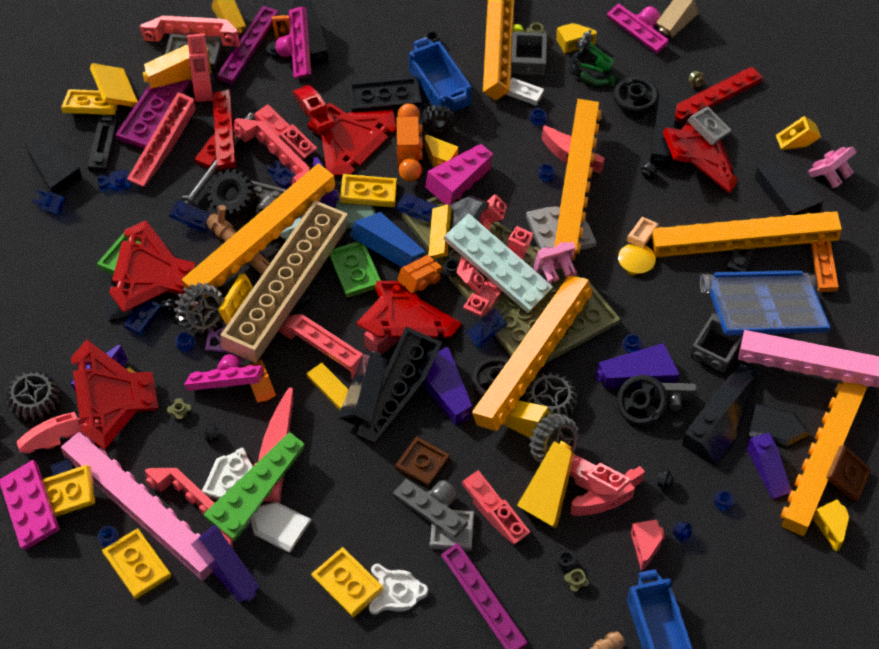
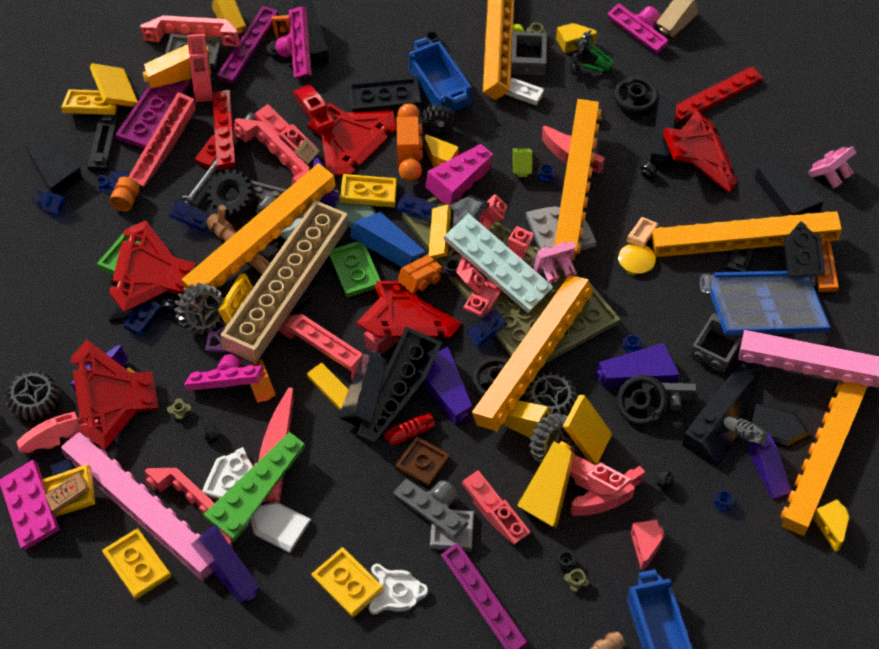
(67, 492): none -> medium nougat tile
(105, 531): clear blue plate -> none
(124, 194): none -> orange wheel
(184, 337): clear blue plate -> none
(281, 176): clear blue plate -> none
(306, 151): none -> tan plate
(409, 429): none -> red hinge
(522, 162): none -> lime slope
(538, 116): clear blue plate -> none
(587, 78): dark green piece -> none
(587, 429): none -> yellow tile
(682, 531): clear blue plate -> none
(696, 79): olive plate -> none
(709, 125): light grey tile -> none
(746, 430): none -> dark grey hinge
(799, 134): yellow slope -> none
(804, 253): none -> black tile
(848, 473): reddish brown tile -> none

